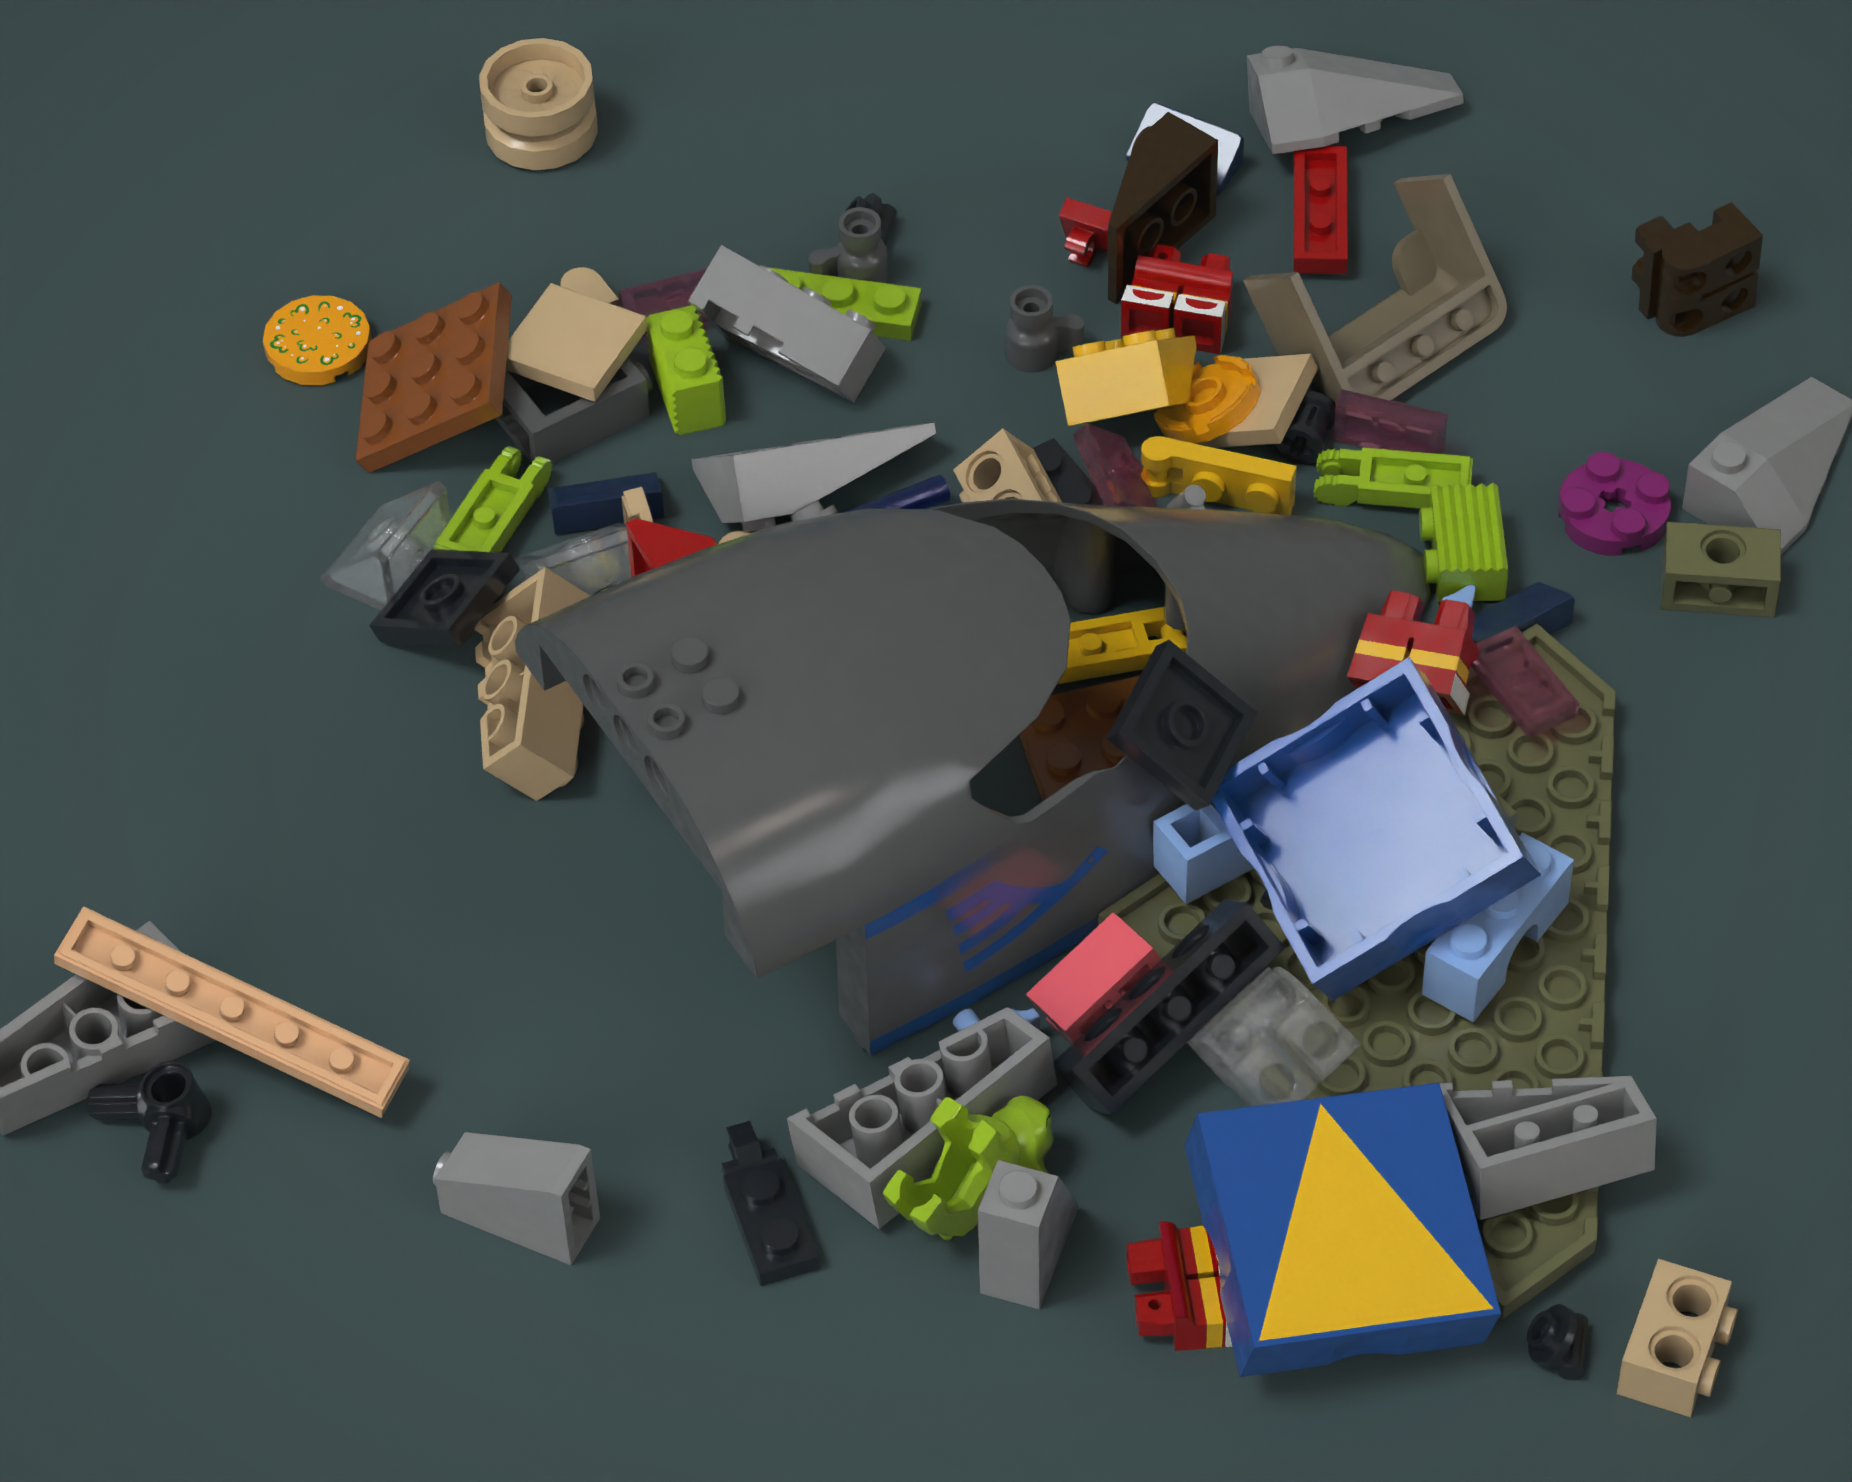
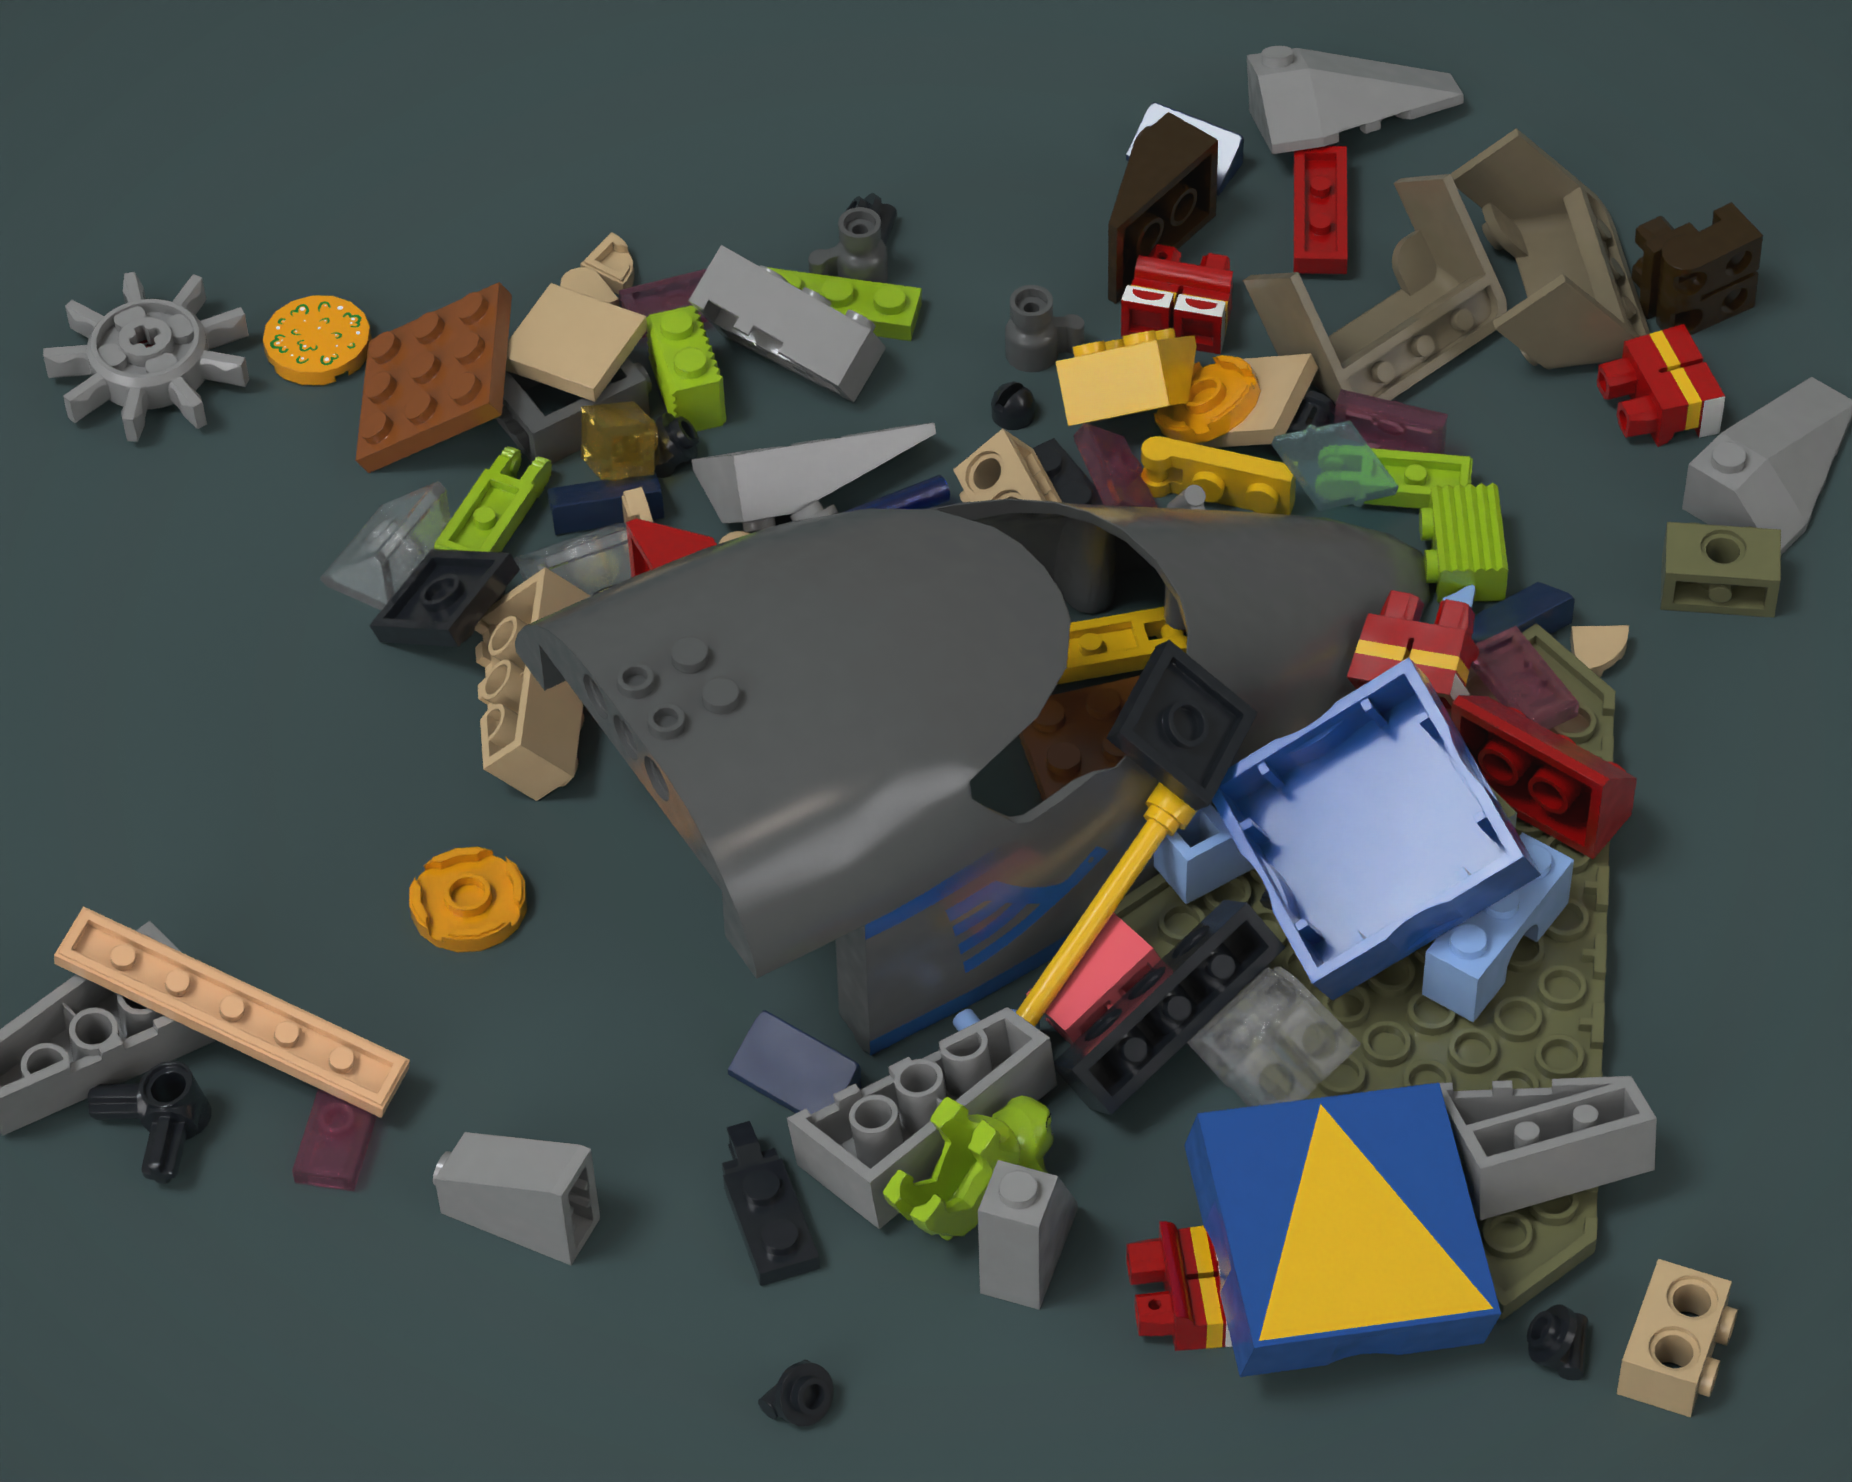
(148, 355): none -> light grey gear
(333, 1143): none -> clear pink plate
(468, 900): none -> light orange tile
(538, 104): tan wheel -> none
(612, 263): none -> tan tile
(618, 440): none -> clear yellow brick
(675, 444): none -> black plate
(792, 1065): none -> dark blue slope
(800, 1395): none -> black plate
(1019, 406): none -> black hinge
(1084, 230): red tile -> none
(1164, 817): none -> yellow piece
(1334, 465): none -> clear light blue piece
(1546, 774): none -> red slope
(1566, 254): none -> dark tan windscreen
(1599, 645): none -> tan tile
(1620, 481): magenta plate -> none
(1666, 386): none -> red hips

